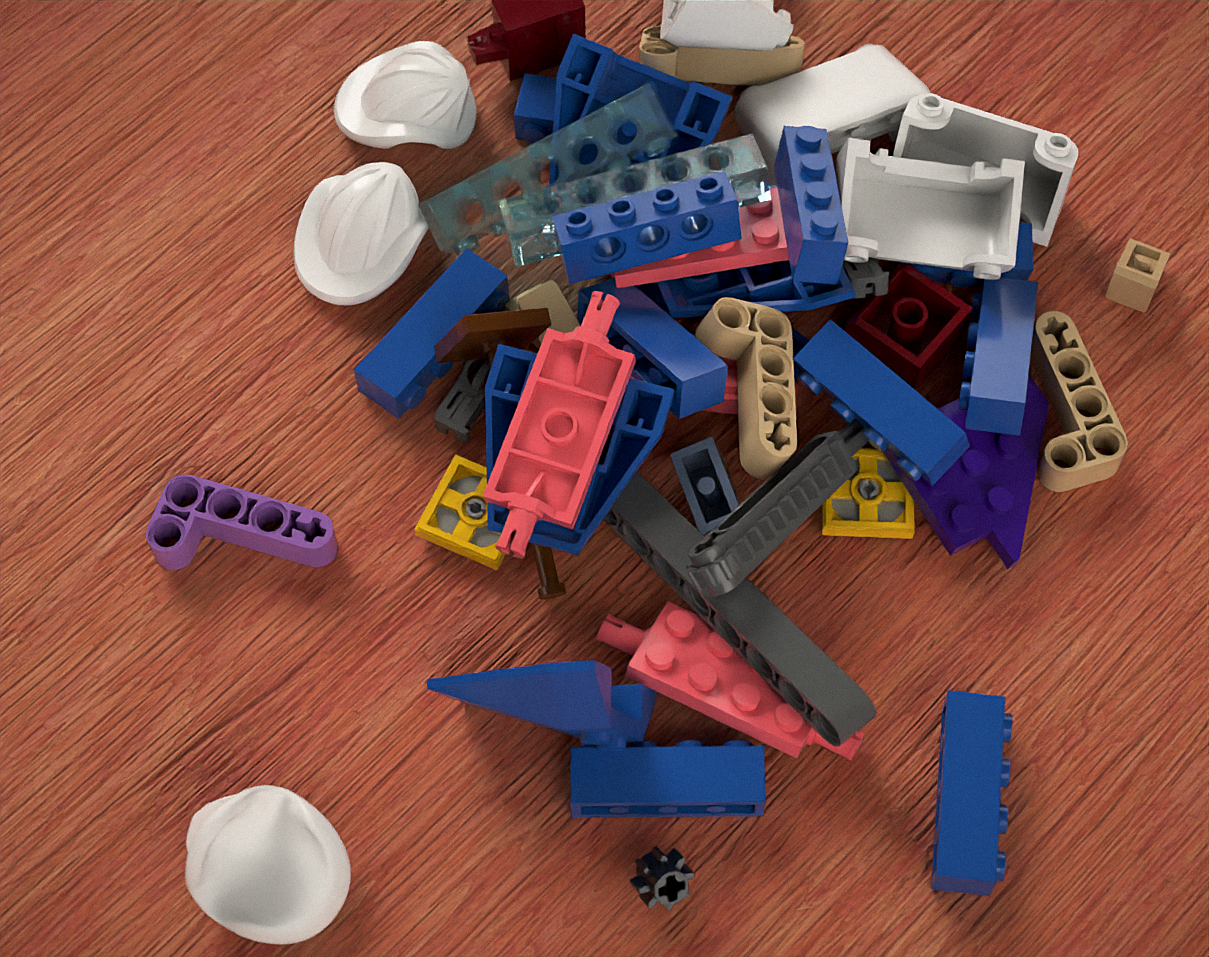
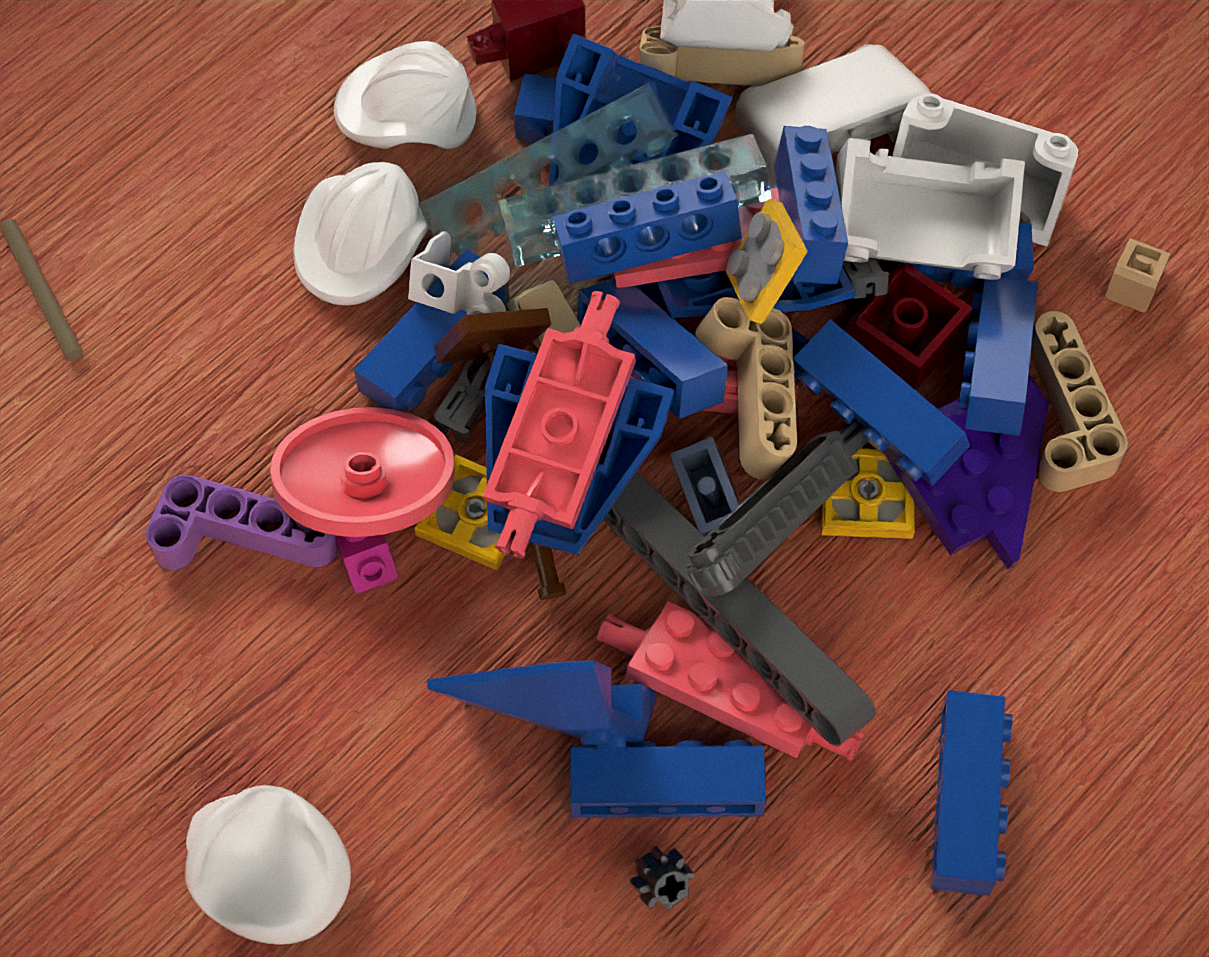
(41, 290): none -> dark tan bar
(362, 472): none -> coral dish
(366, 561): none -> dark pink bracket
(463, 289): none -> white piece
(765, 260): none -> piece

